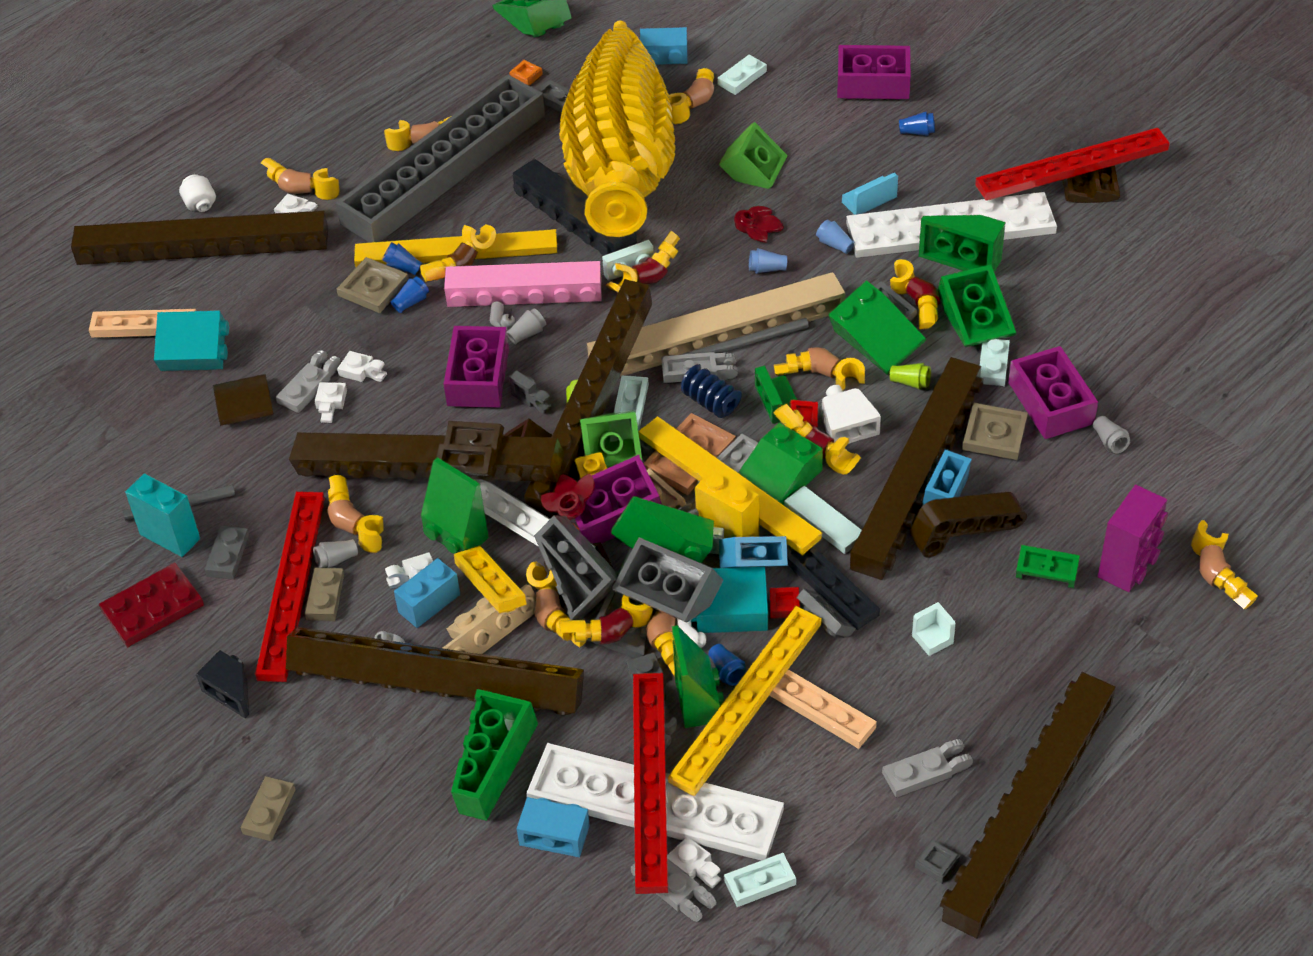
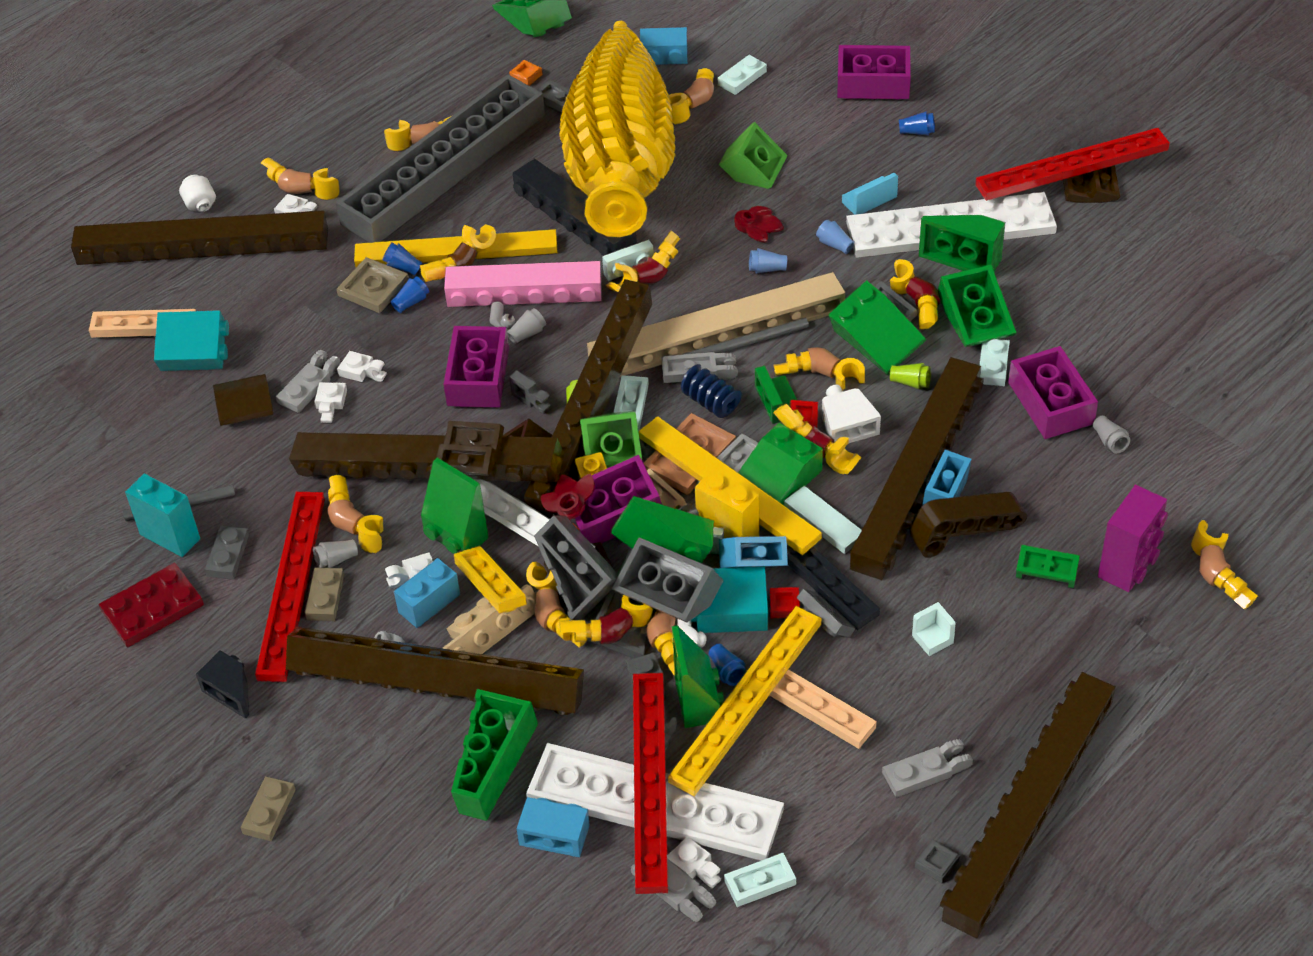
(995, 431): dark tan plate -> none

